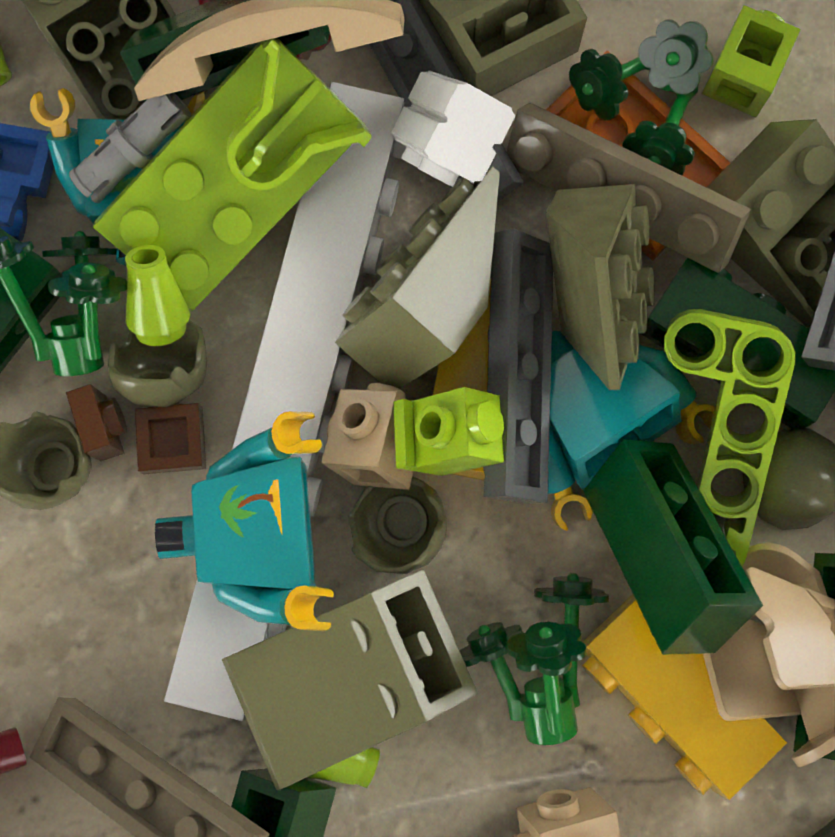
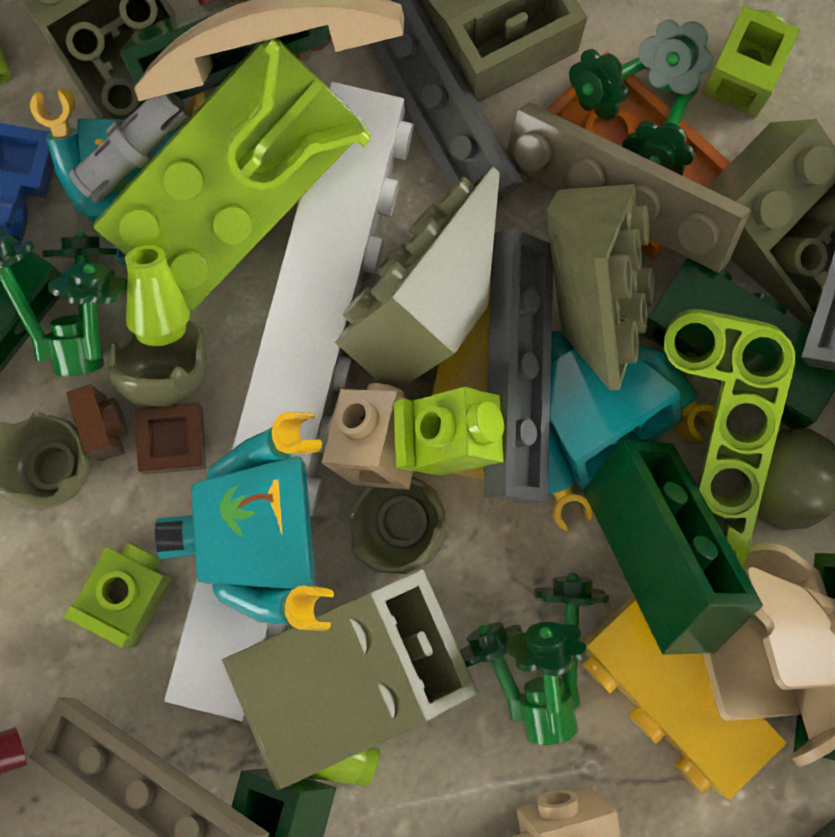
(126, 621): none -> lime brick
(451, 128): white brick -> none

